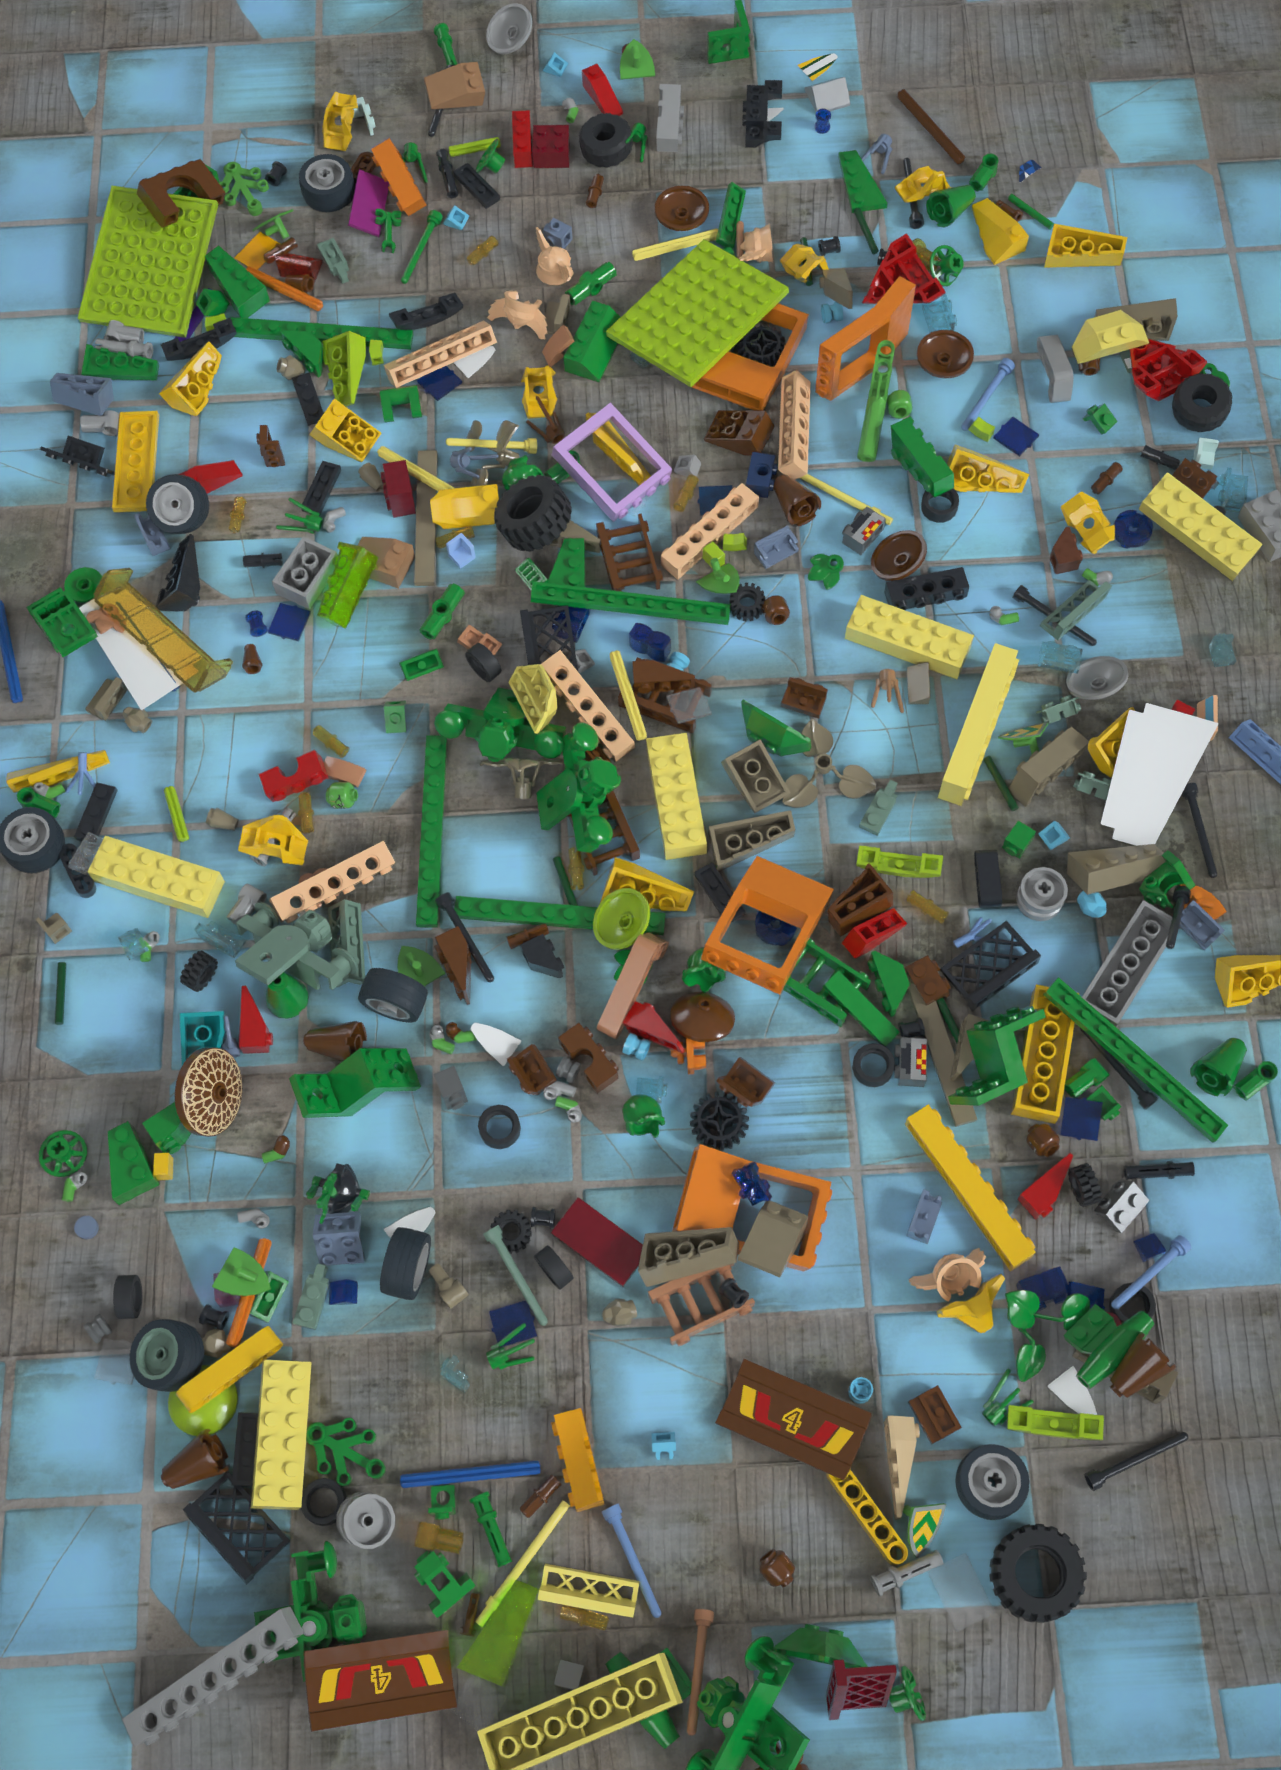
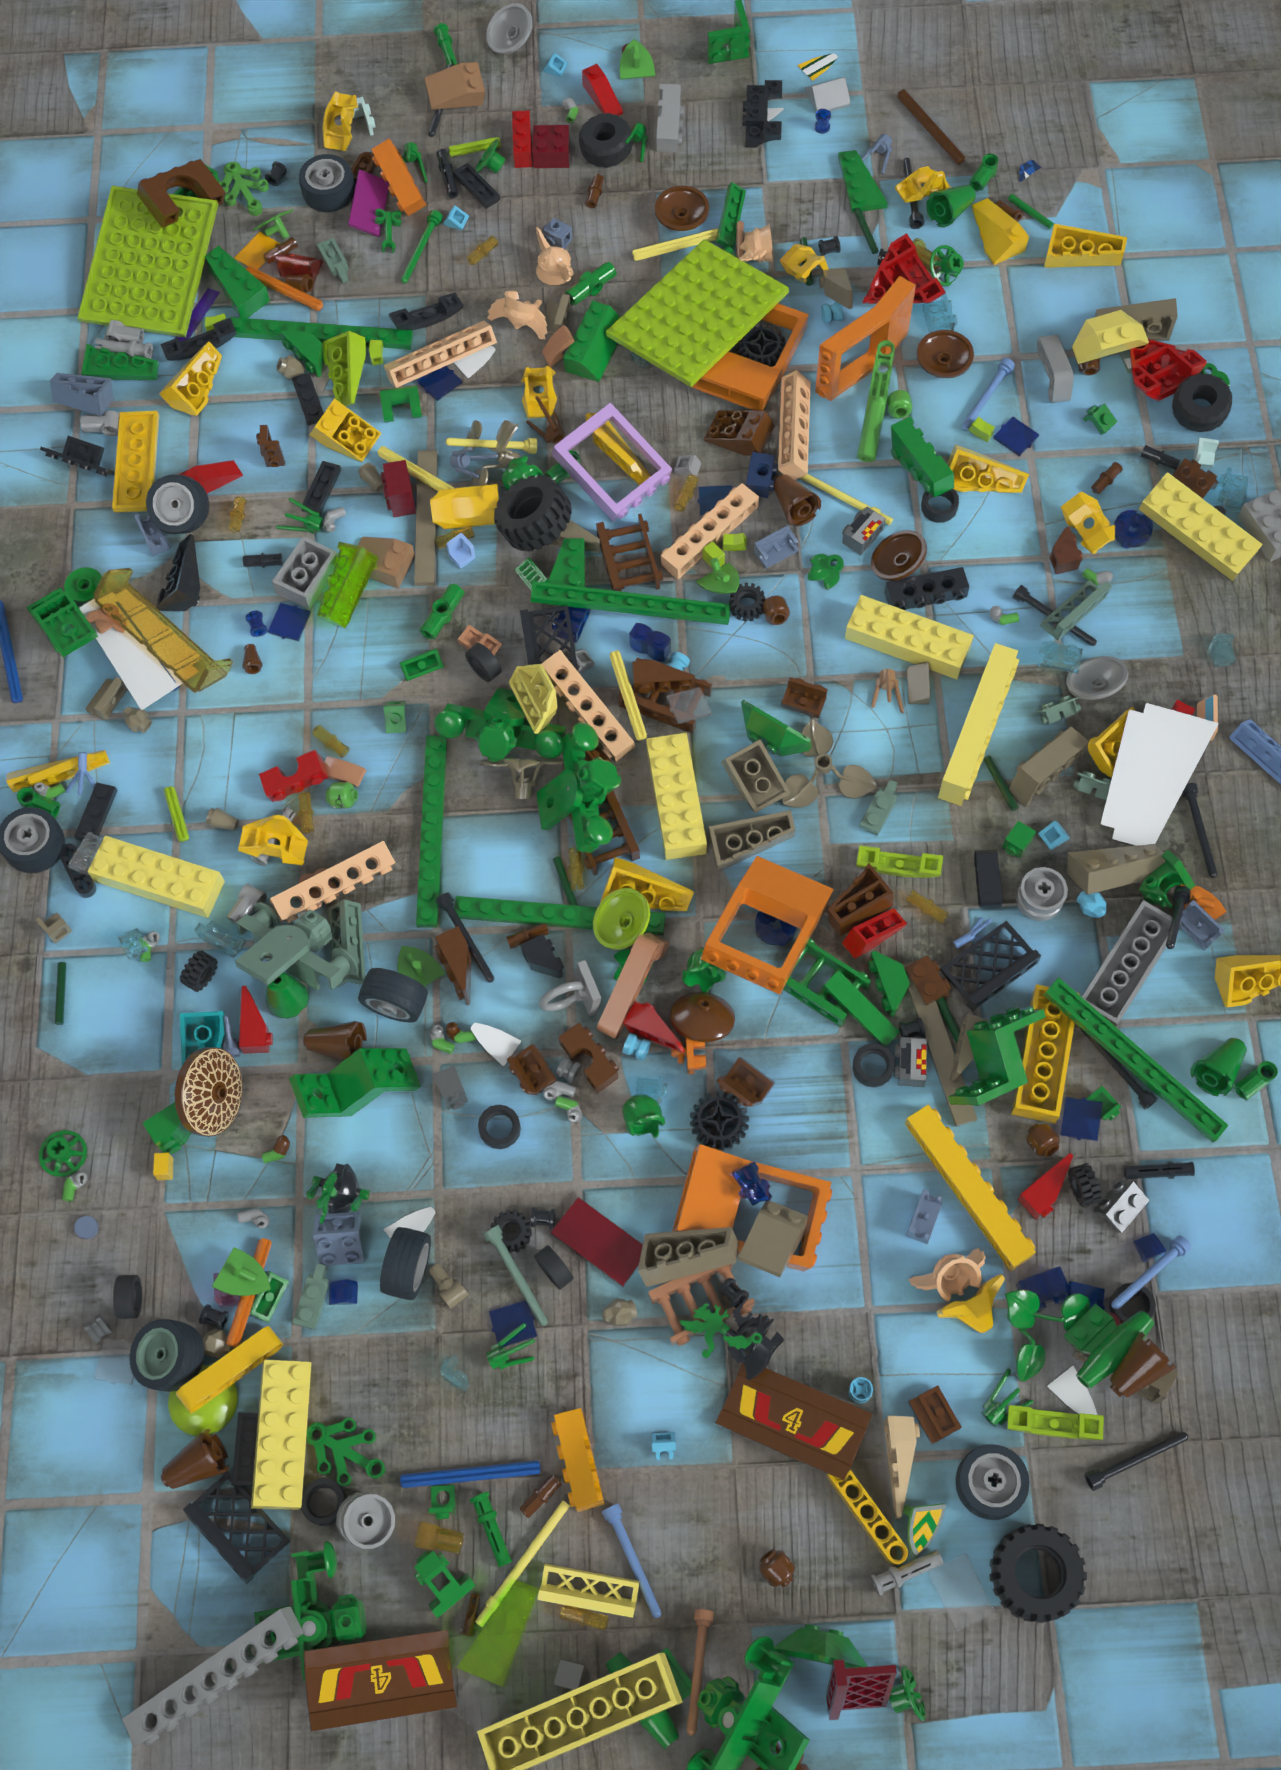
(129, 1164): green wedge -> none
(212, 302): green brick -> none
(583, 987): none -> light grey tile
(716, 889): black plate -> none
(746, 1345): none -> helmet
(1025, 736): shield -> none
(1089, 1075): green piece -> none

